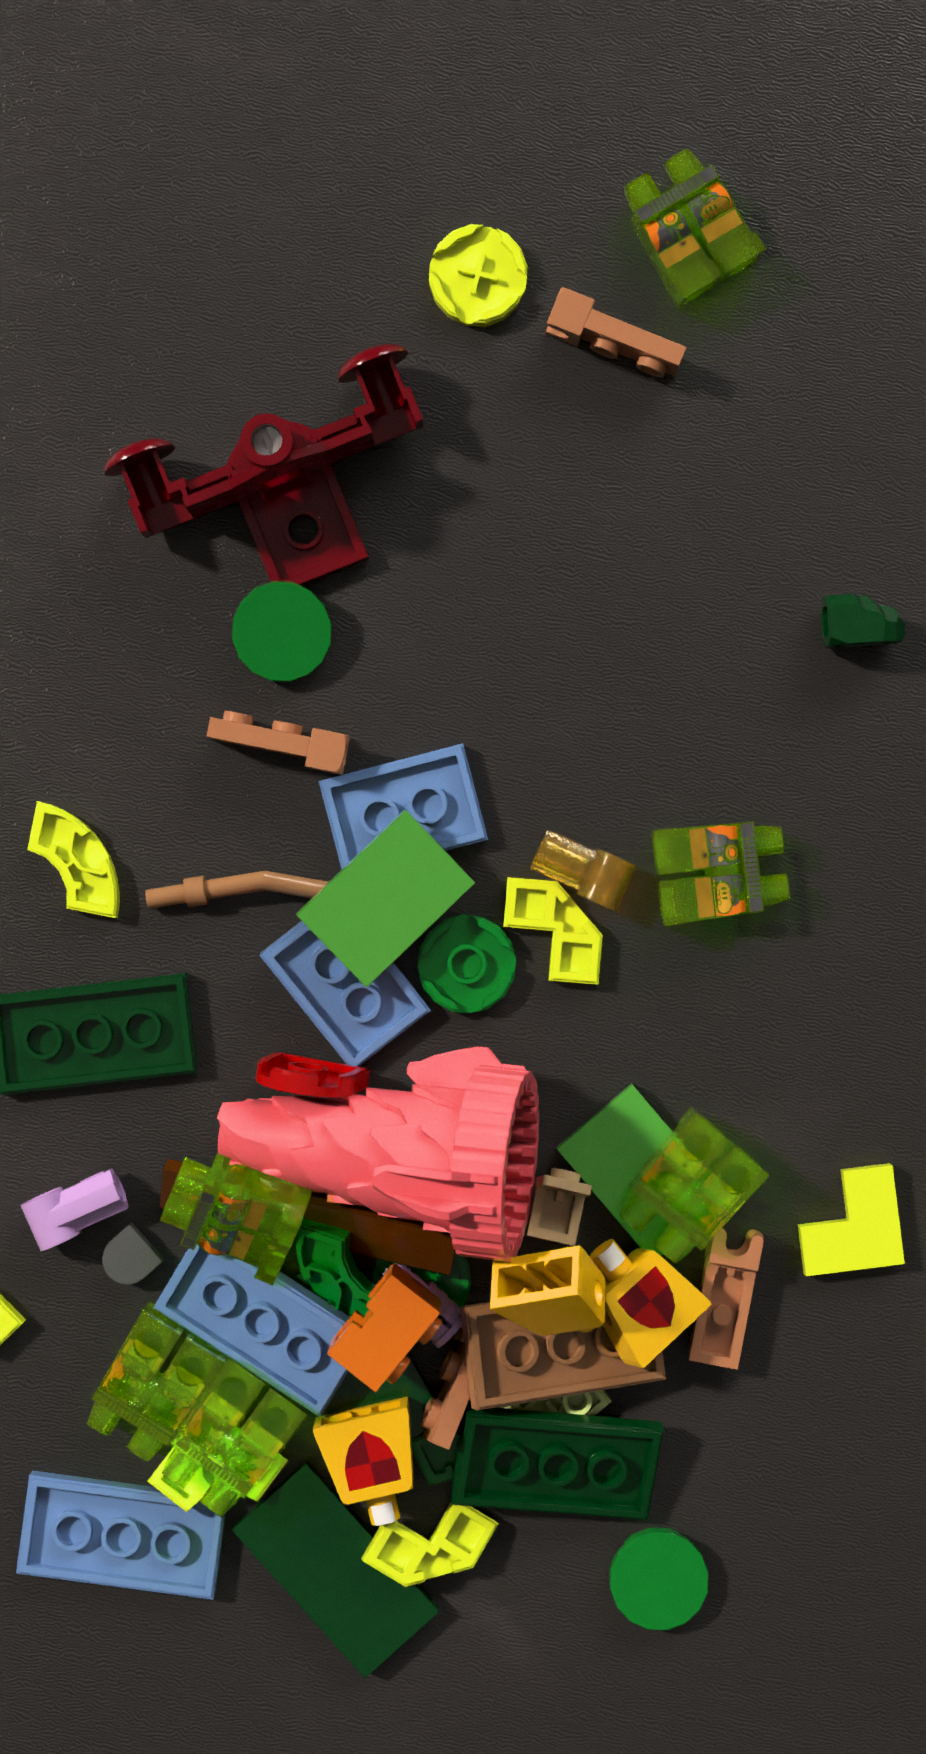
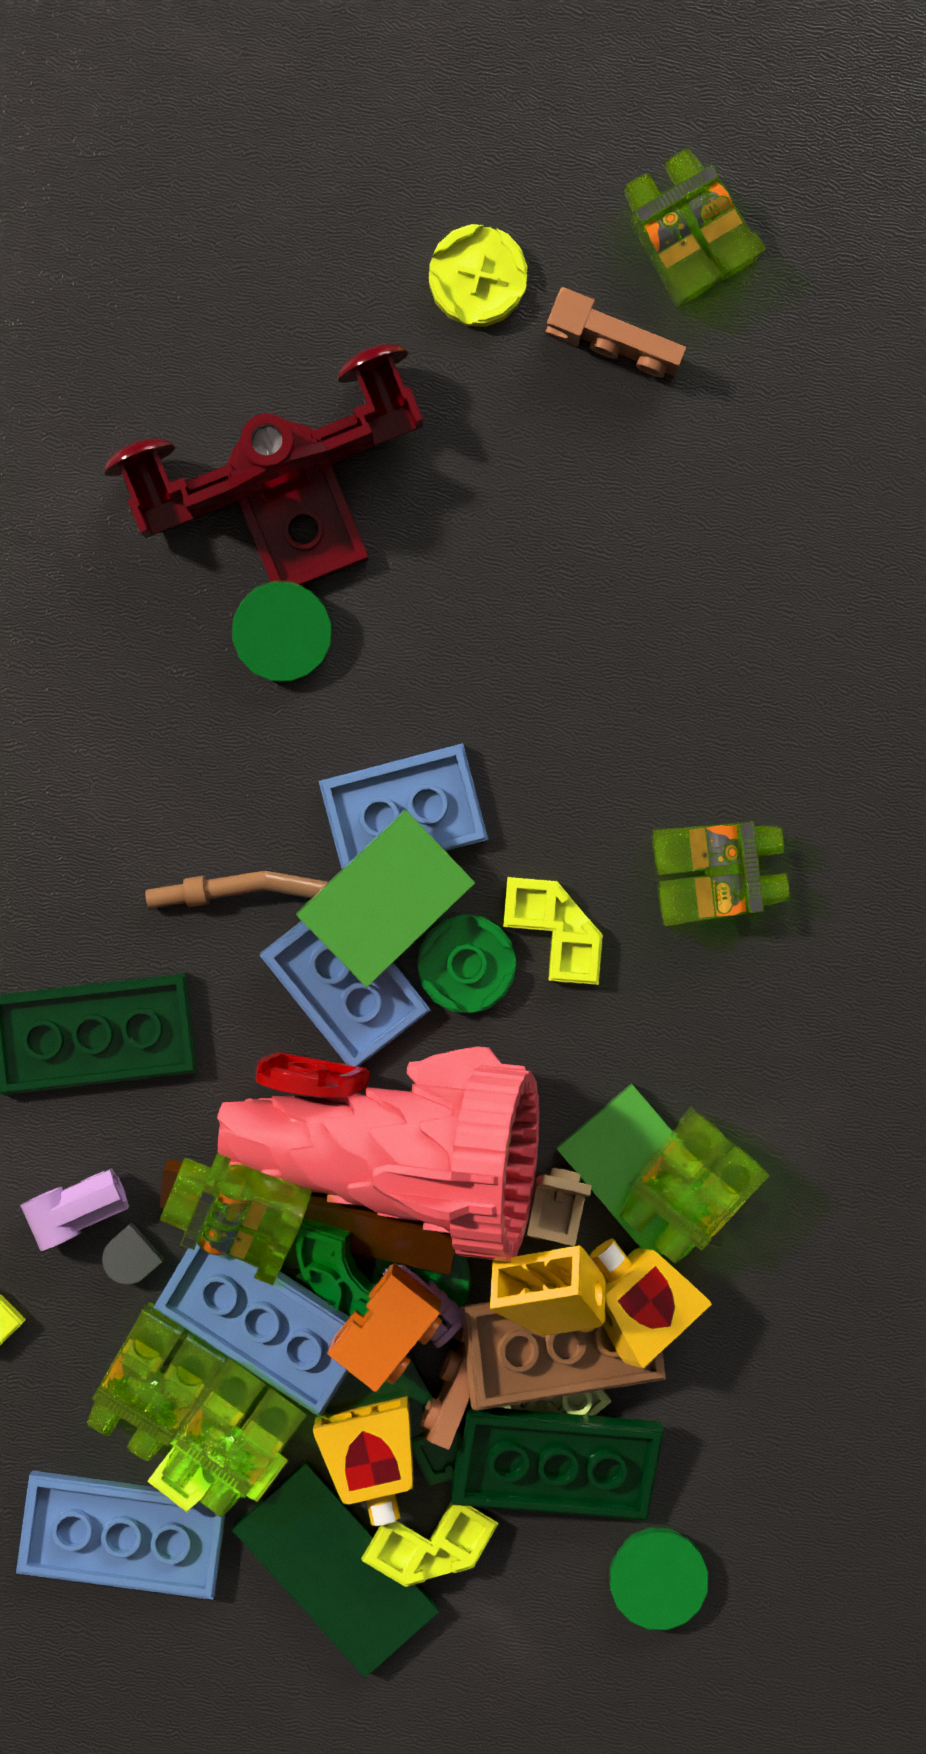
(79, 858): neon yellow tile -> none
(323, 750): nougat plate -> none
(592, 873): clear yellow piece -> none
(729, 1286): nougat plate -> none
(859, 622): dark green rock -> none
(868, 1233): neon yellow tile -> none

